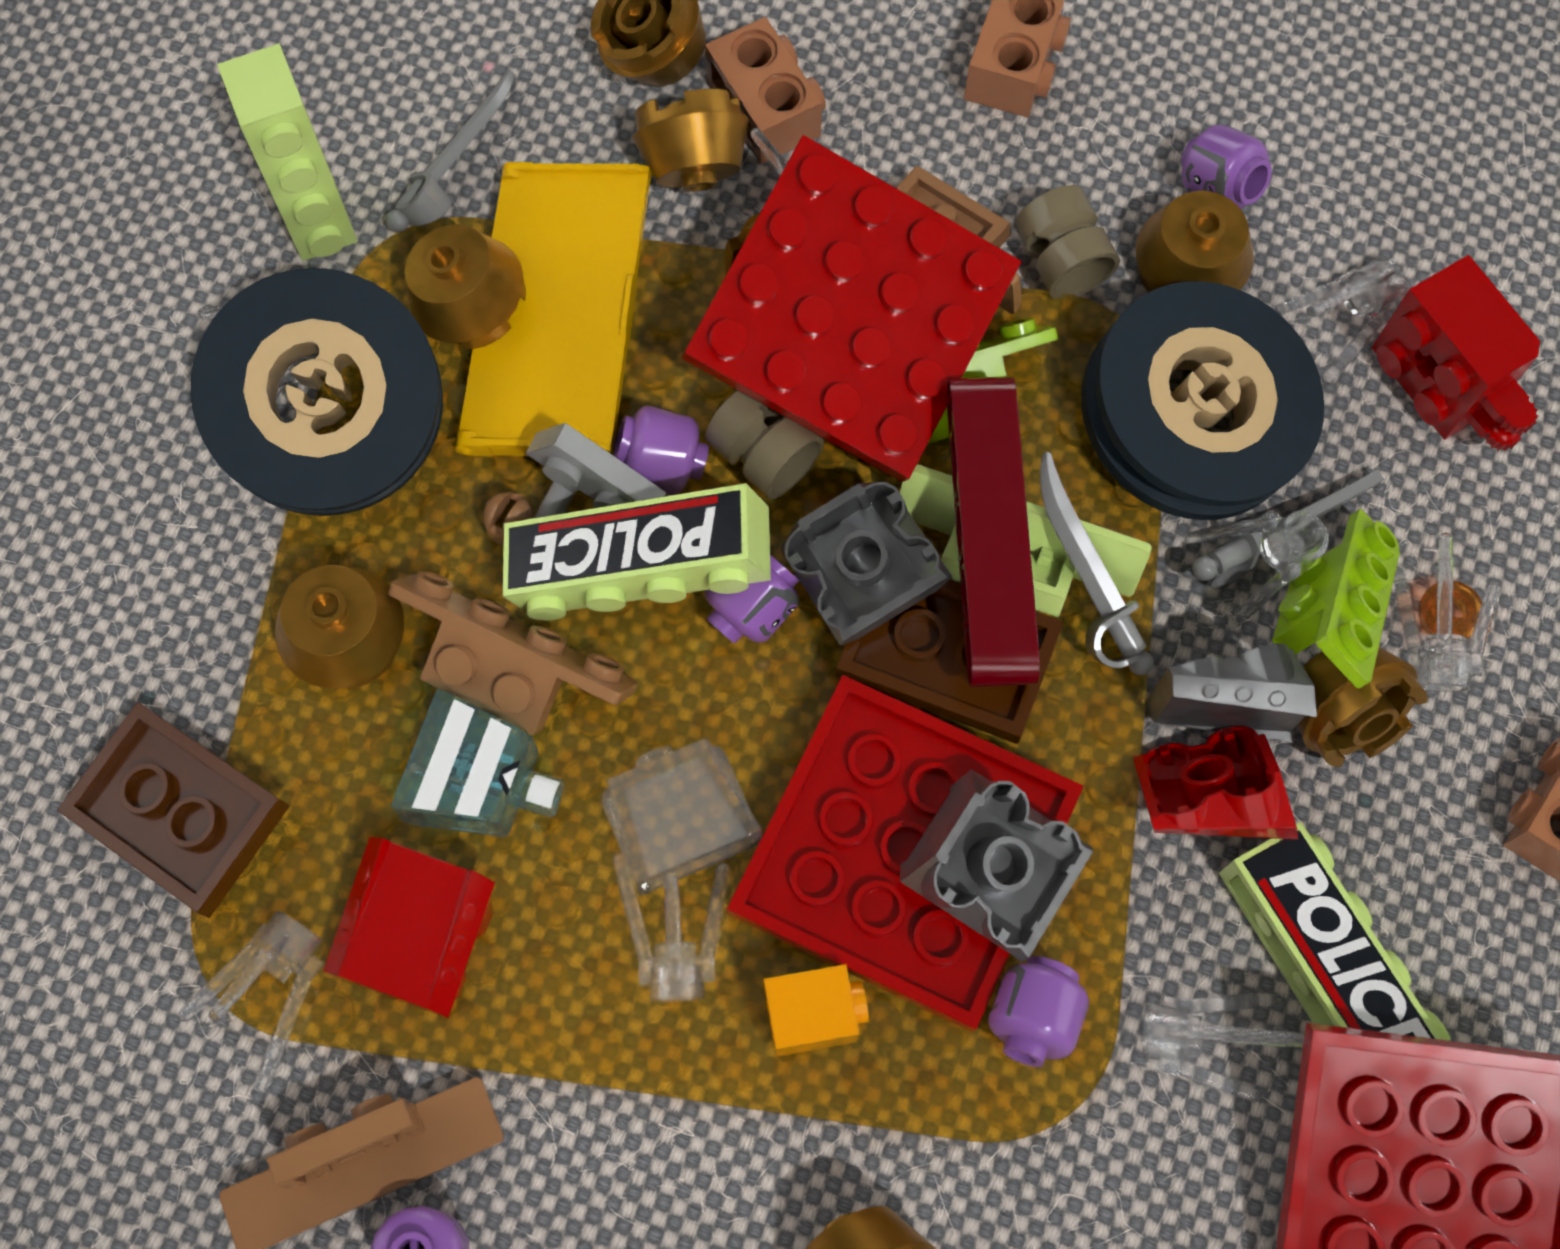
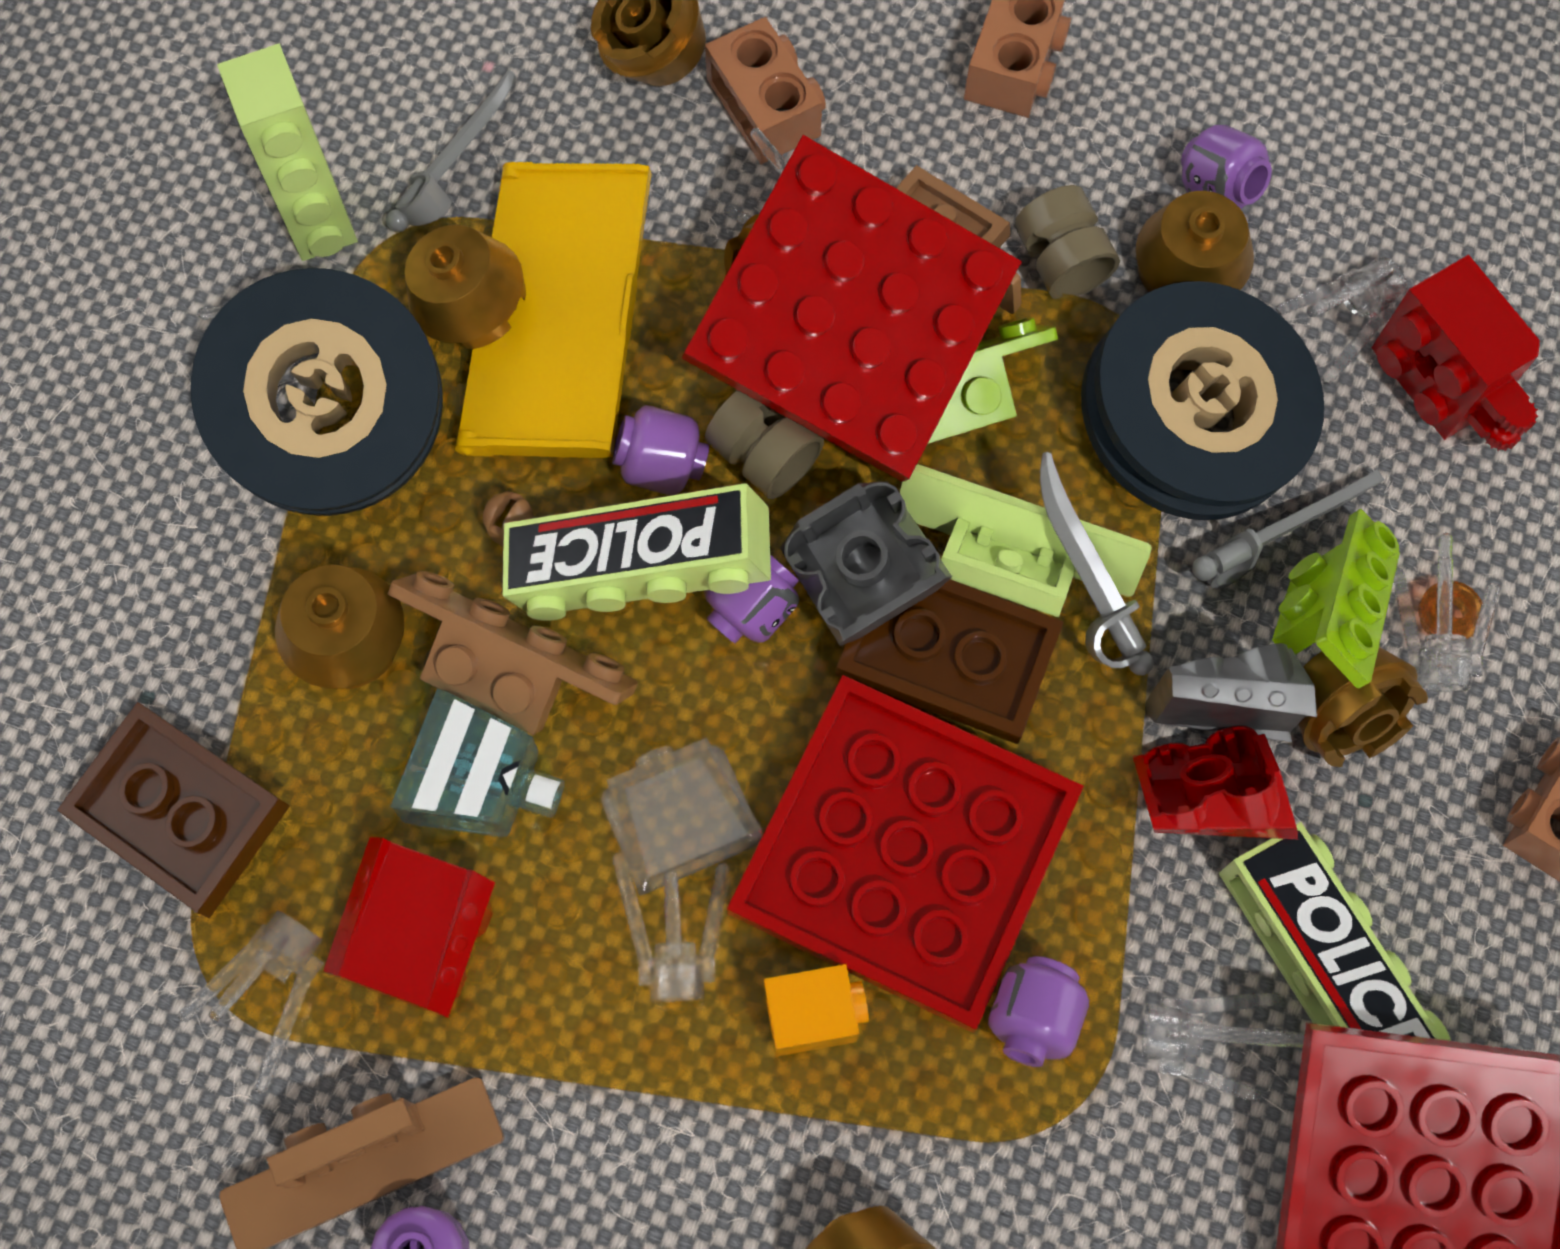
(582, 465): light grey plate -> none
(692, 139): pearl gold cone -> none
(992, 532): dark red beam -> none
(996, 863): flat silver slope -> none
(1285, 546): clear plant -> none

